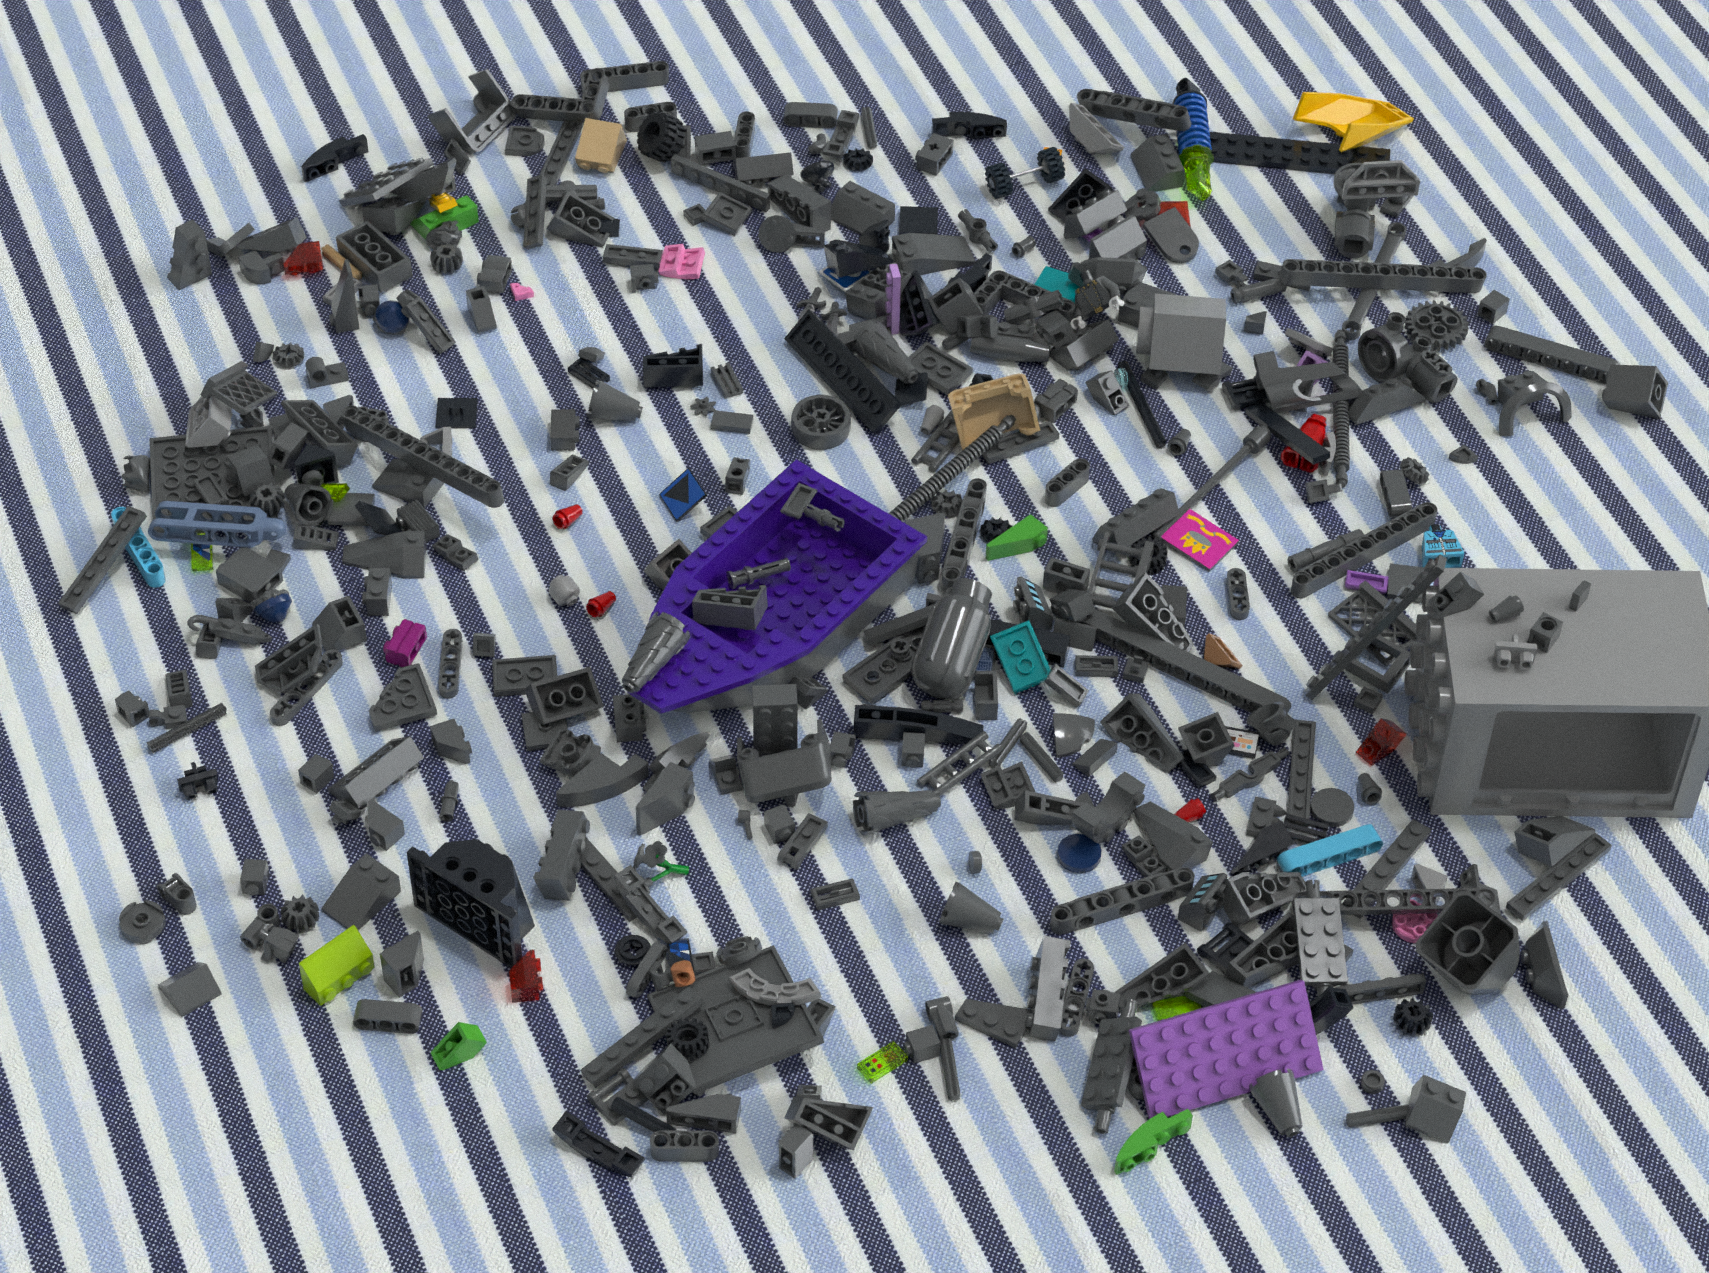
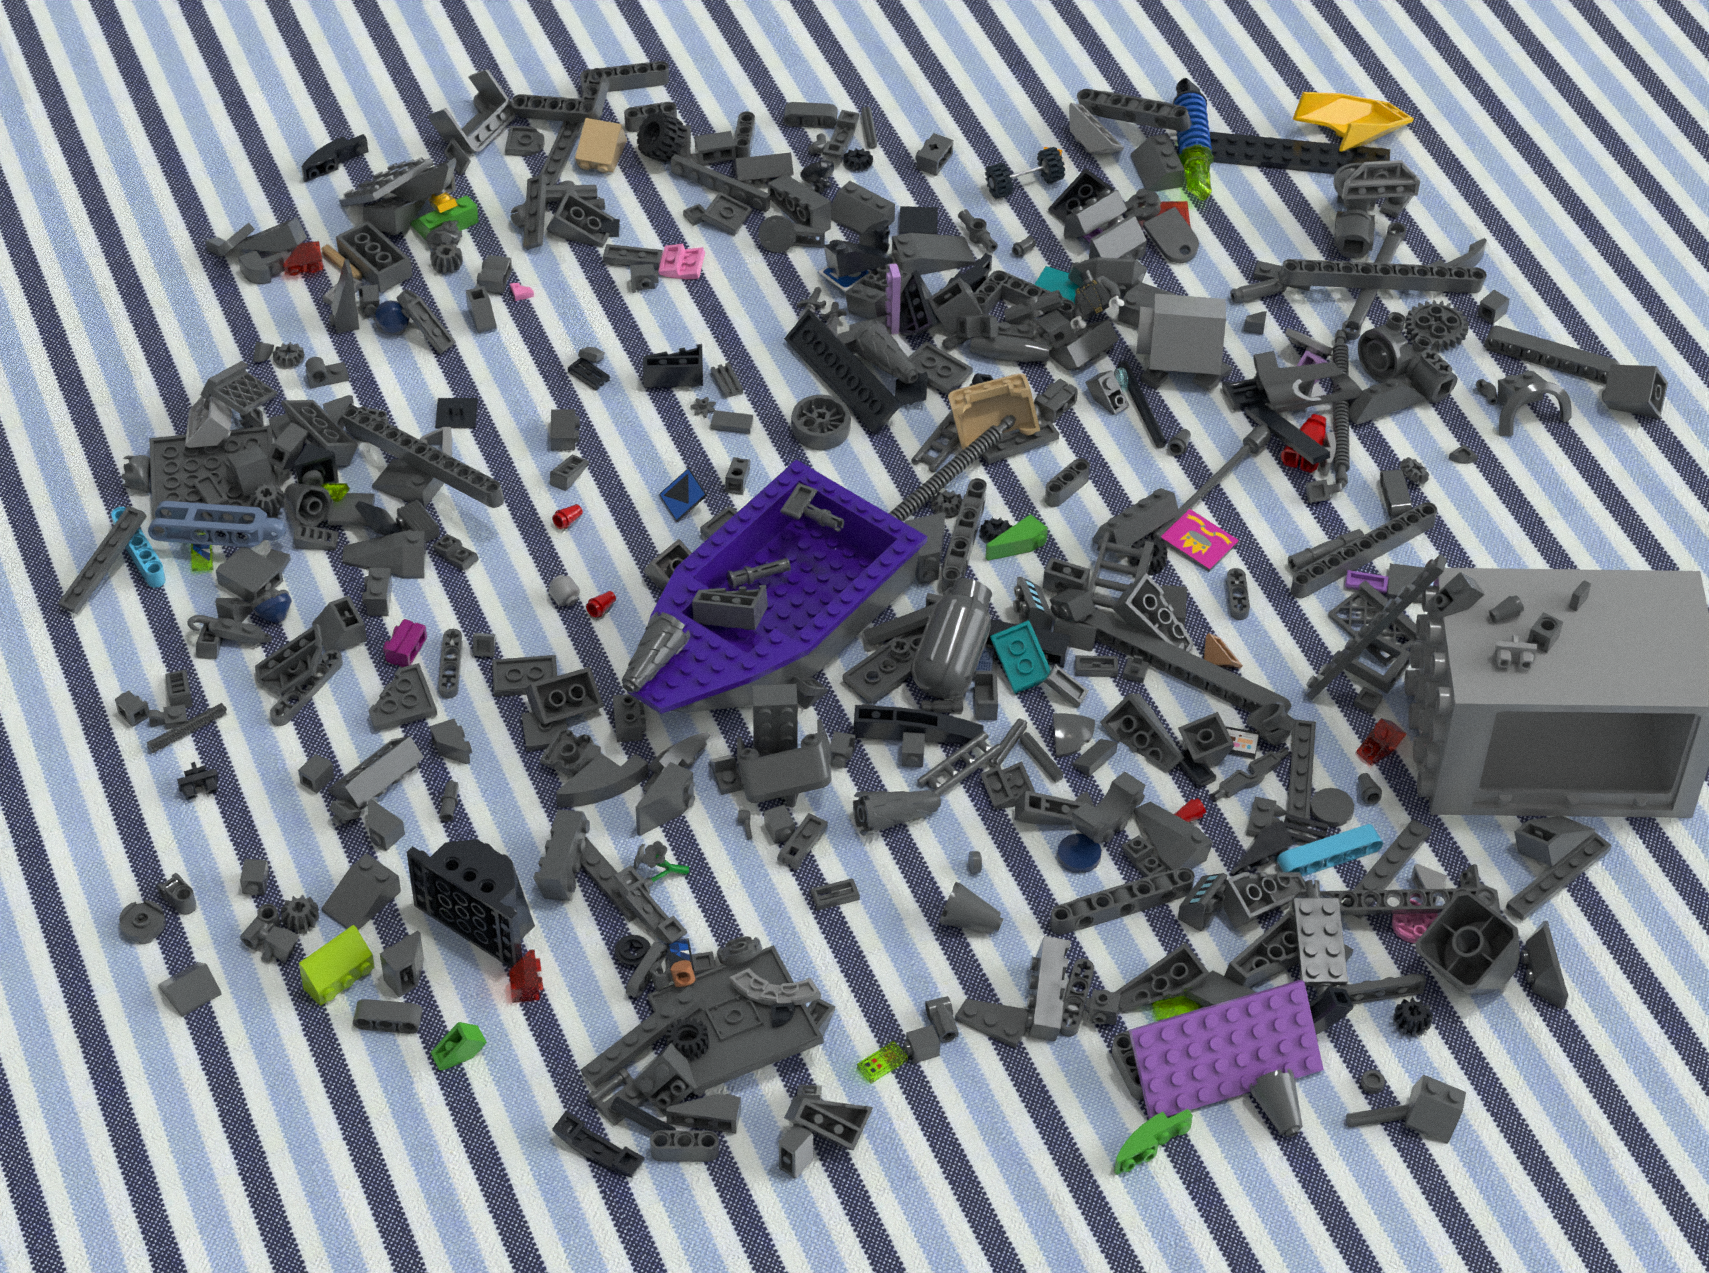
(190, 256): dark grey wedge -> none
(612, 404): dark grey cone -> none
(932, 417): light grey cone -> none
(949, 1069): dark grey axle -> none
(970, 123): black slope -> none
(1111, 1065): dark grey plate -> none
(1228, 951): black plate -> none
(1231, 272): dark grey plate -> none
(1444, 543): medium azure torso -> none

